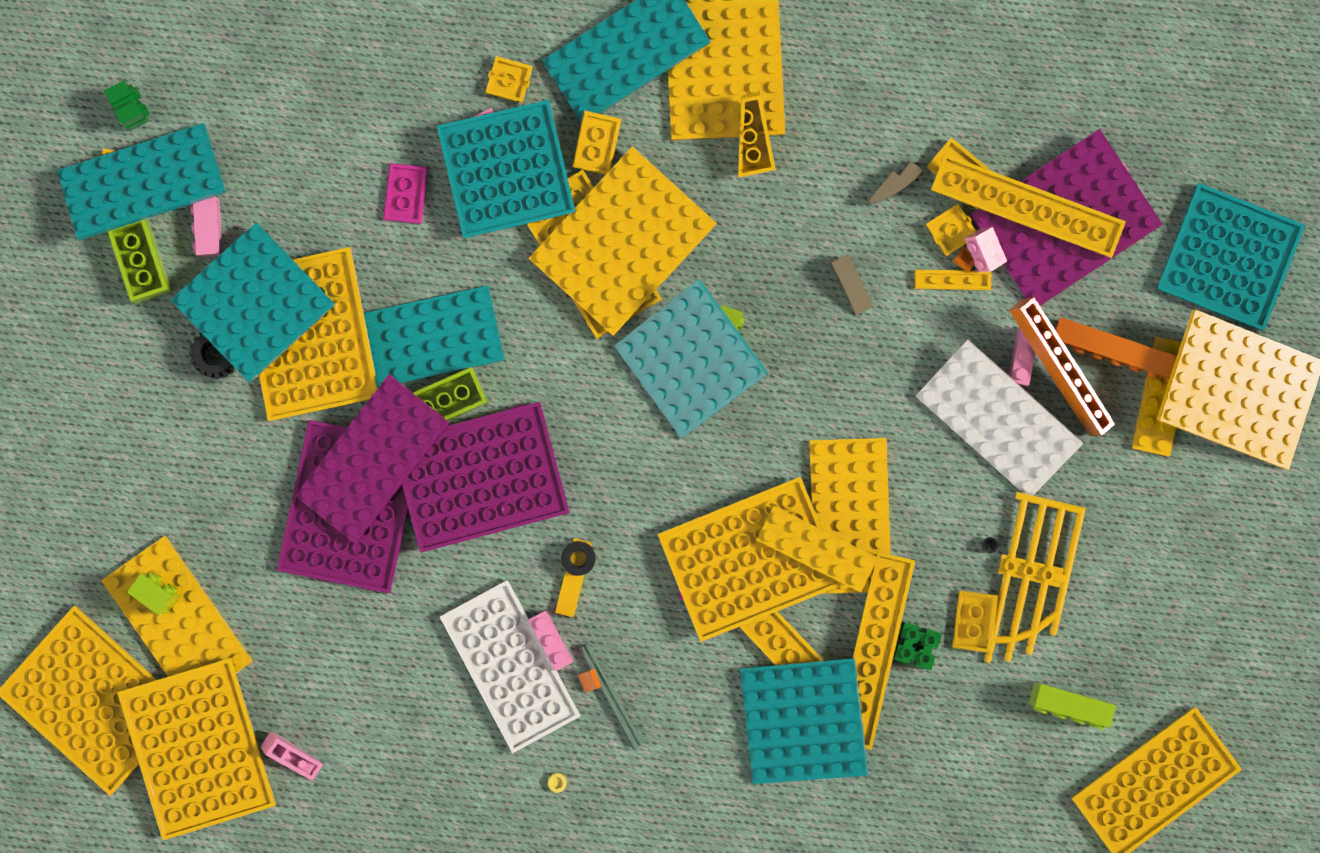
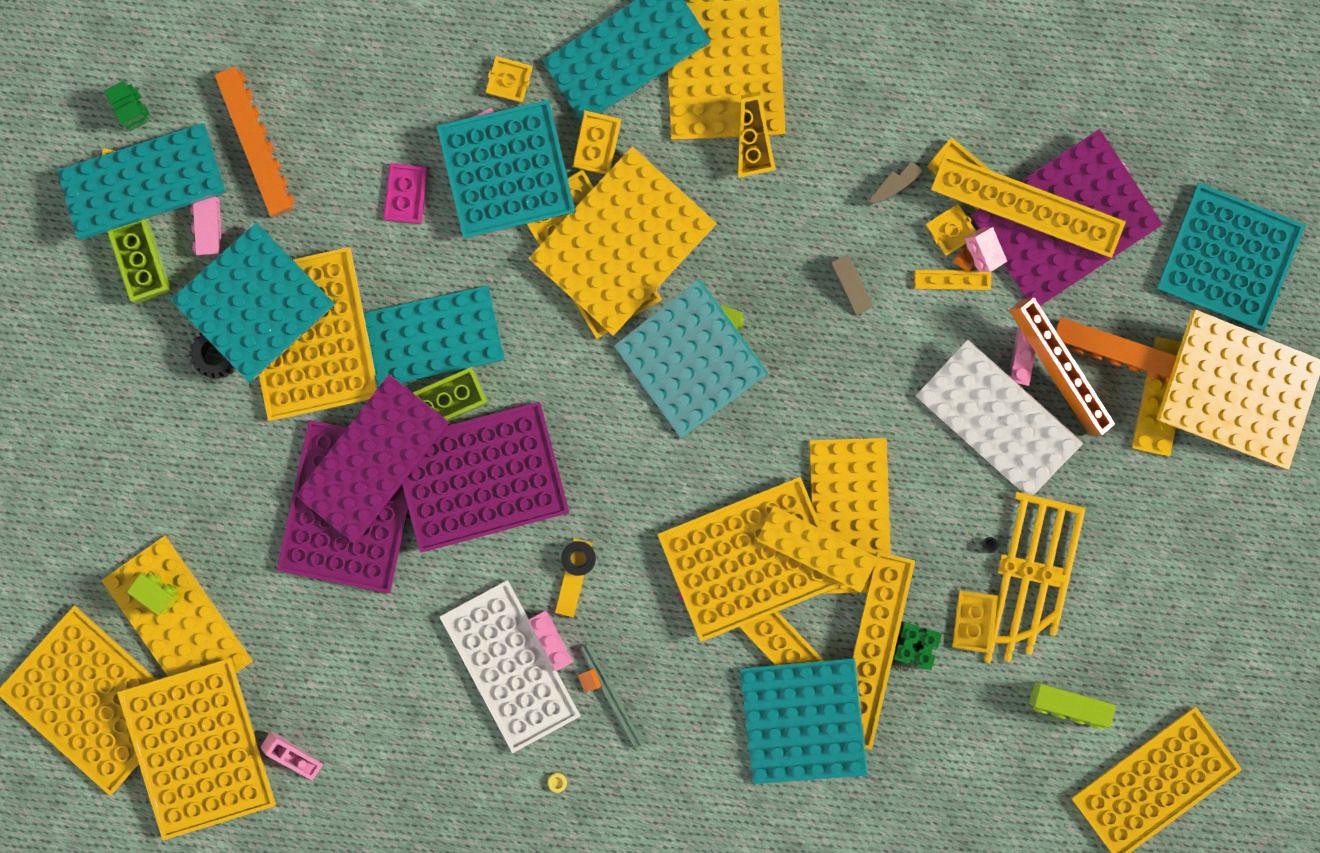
(254, 142): none -> orange brick

